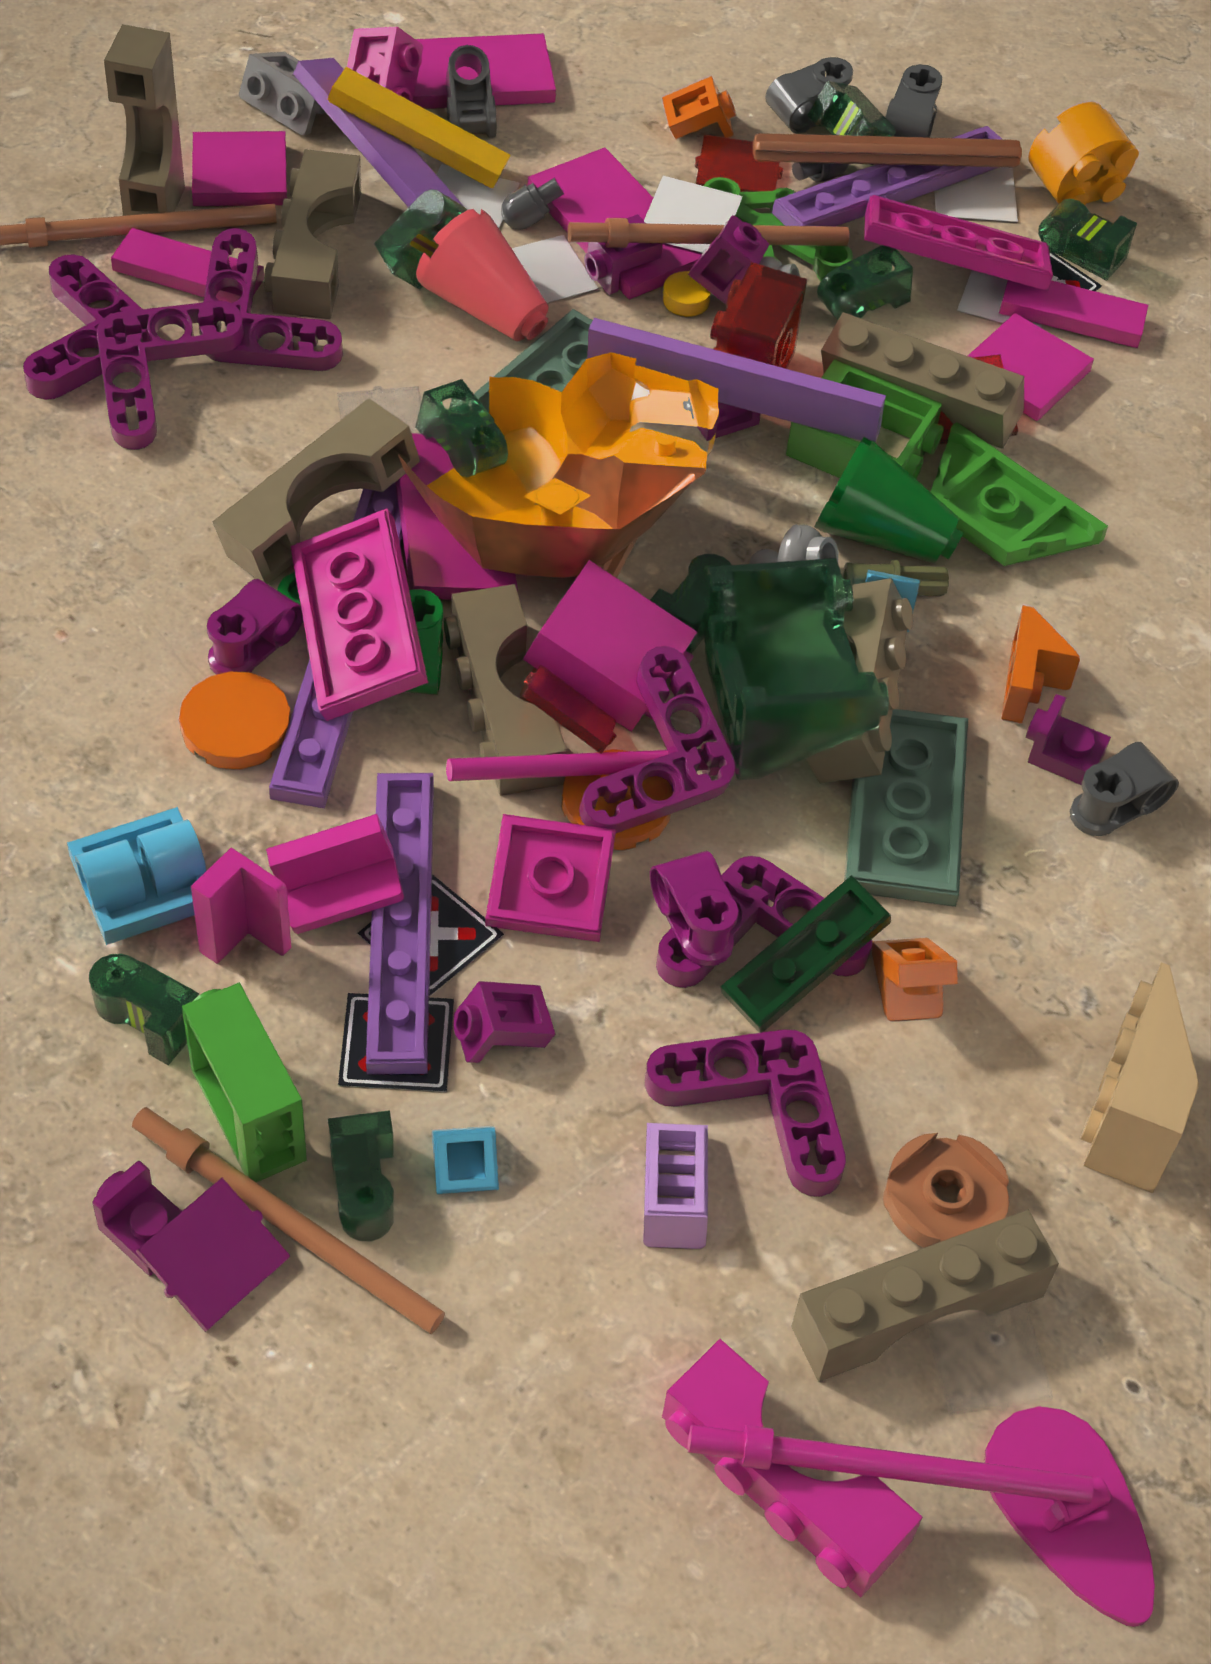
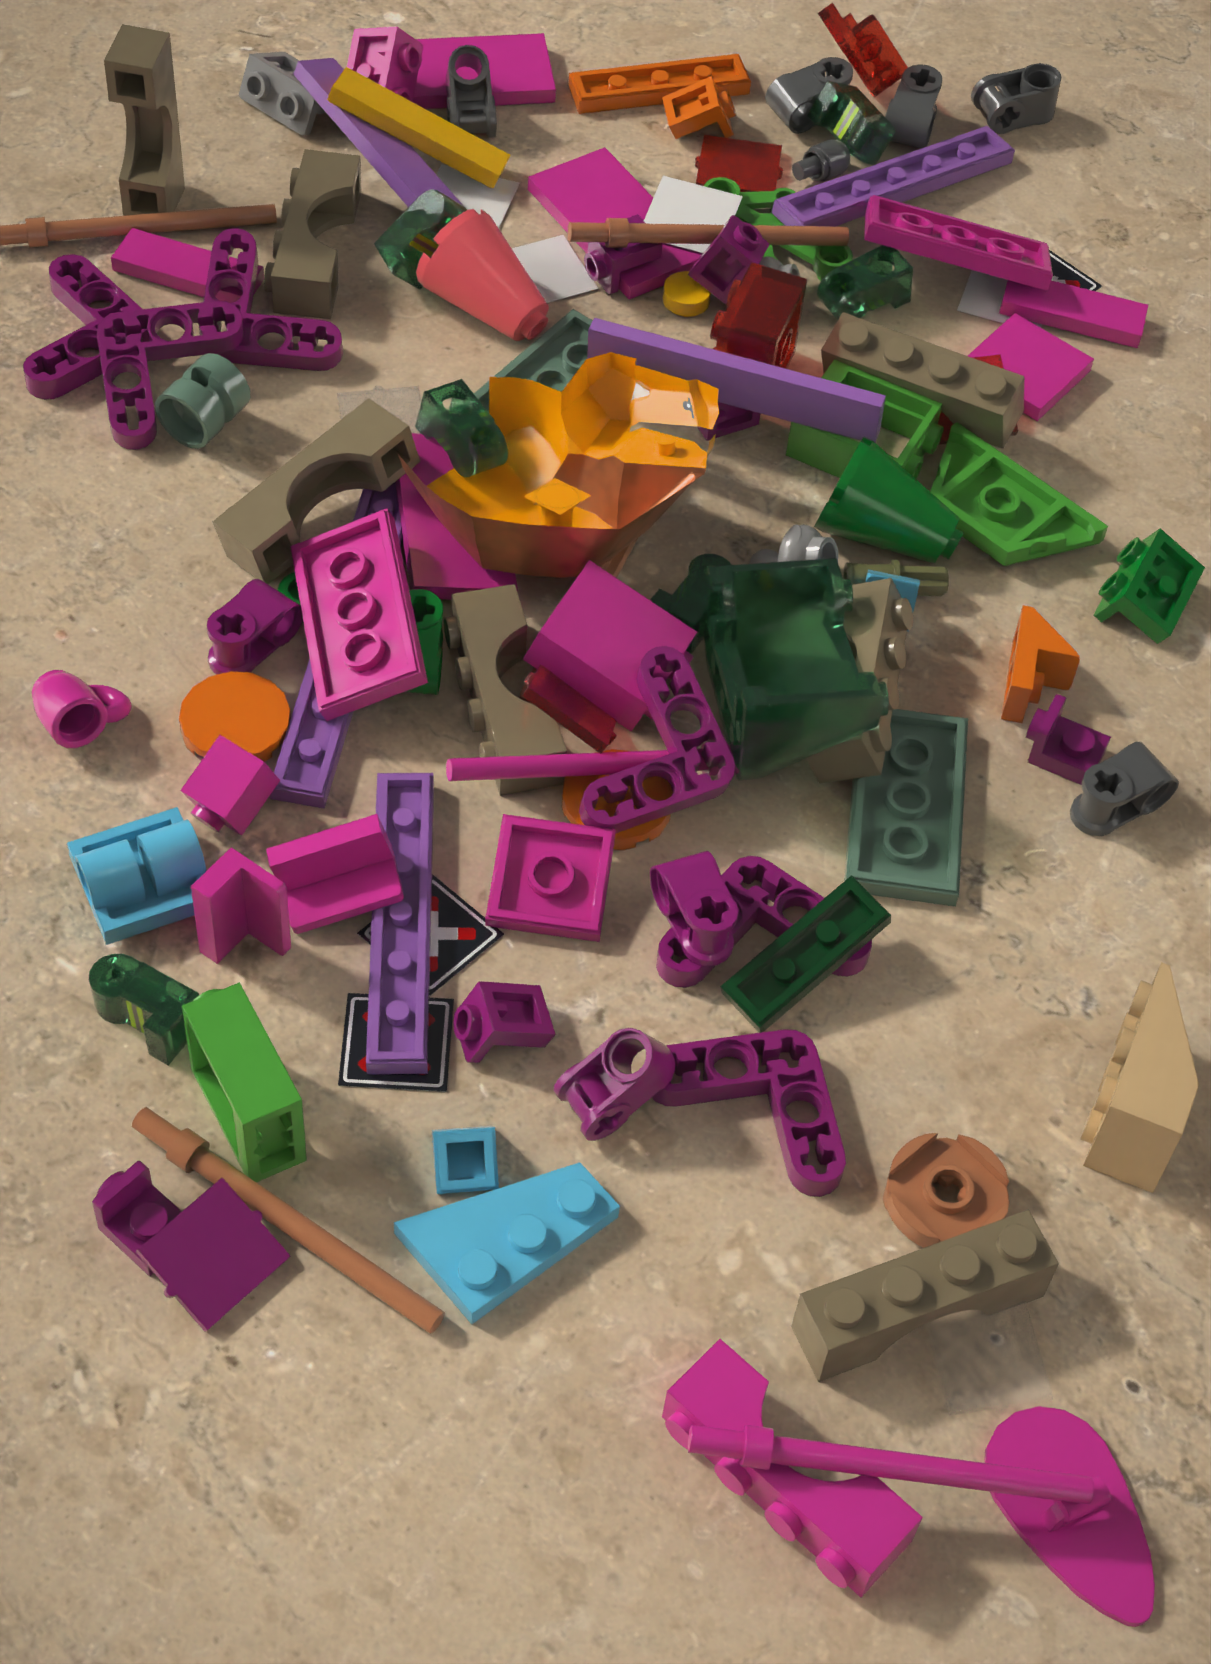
(74, 710): none -> dark pink piece
(202, 400): none -> sand green wheel
(229, 787): none -> dark pink brick
(239, 168): dark pink tile -> none
(361, 1189): clear green leg -> none
(506, 1237): none -> medium azure wing
(529, 204): dark grey cylinder -> none
(603, 1085): none -> magenta piece
(648, 83): none -> orange tile
(676, 1220): lavender slope -> none
(866, 49): none -> clear red bracket
(886, 150): nougat axle -> none
(912, 977): orange slope -> none
(980, 197): white sticker -> none
(1023, 98): none -> dark grey piece
(1084, 155): light orange brick -> none
(1087, 237): clear green leg -> none
(1151, 585): none -> green bracket

